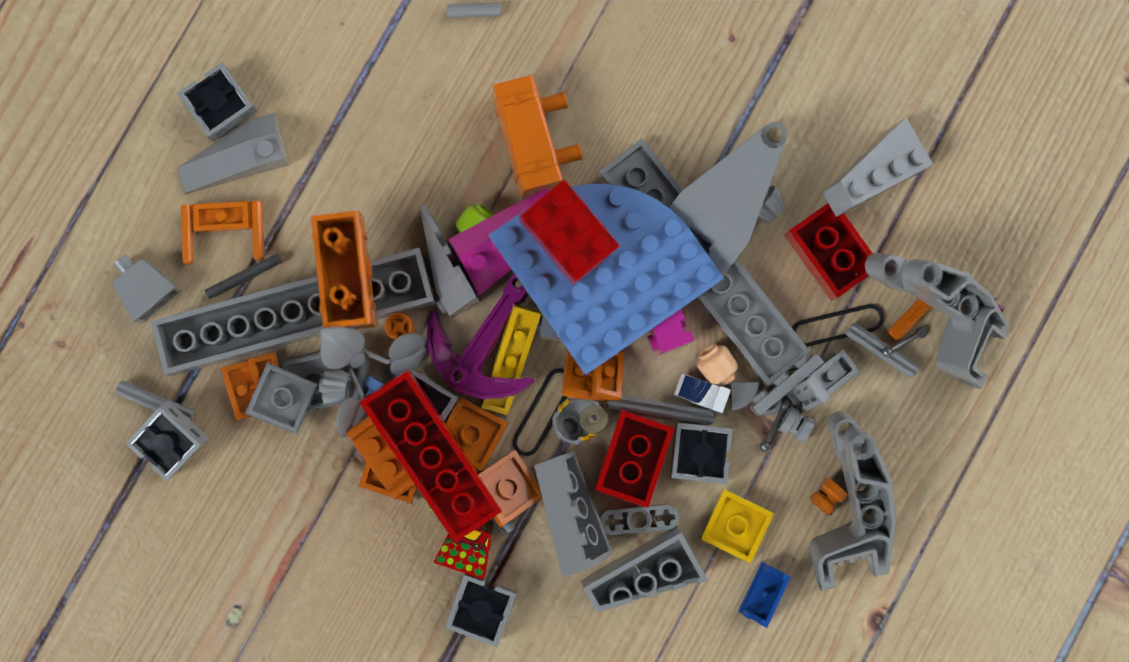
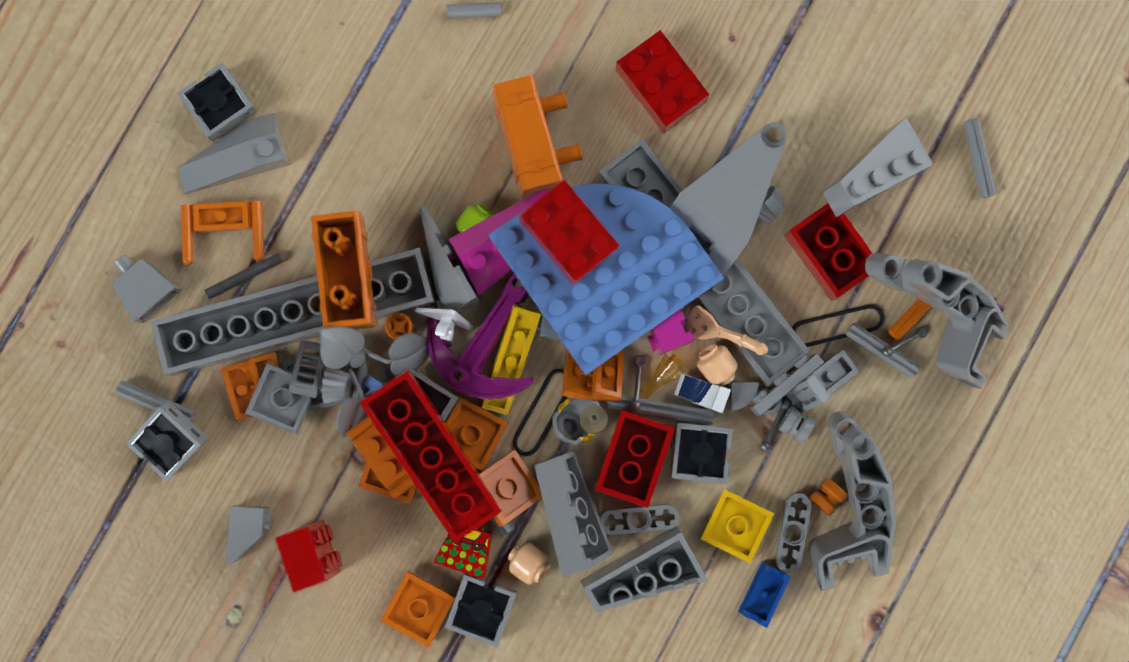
(246, 528): none -> light grey slope
(305, 388): none -> light grey slope
(309, 555): none -> red brick
(418, 608): none -> orange plate
(448, 319): none -> white piece
(528, 563): none -> light nougat head
(639, 363): none -> flat silver hinge
(662, 81): none -> red brick
(667, 370): none -> clear yellow cone
(714, 330): none -> light nougat piece
(783, 551): none -> light grey beam
(979, 158): none -> light grey axle

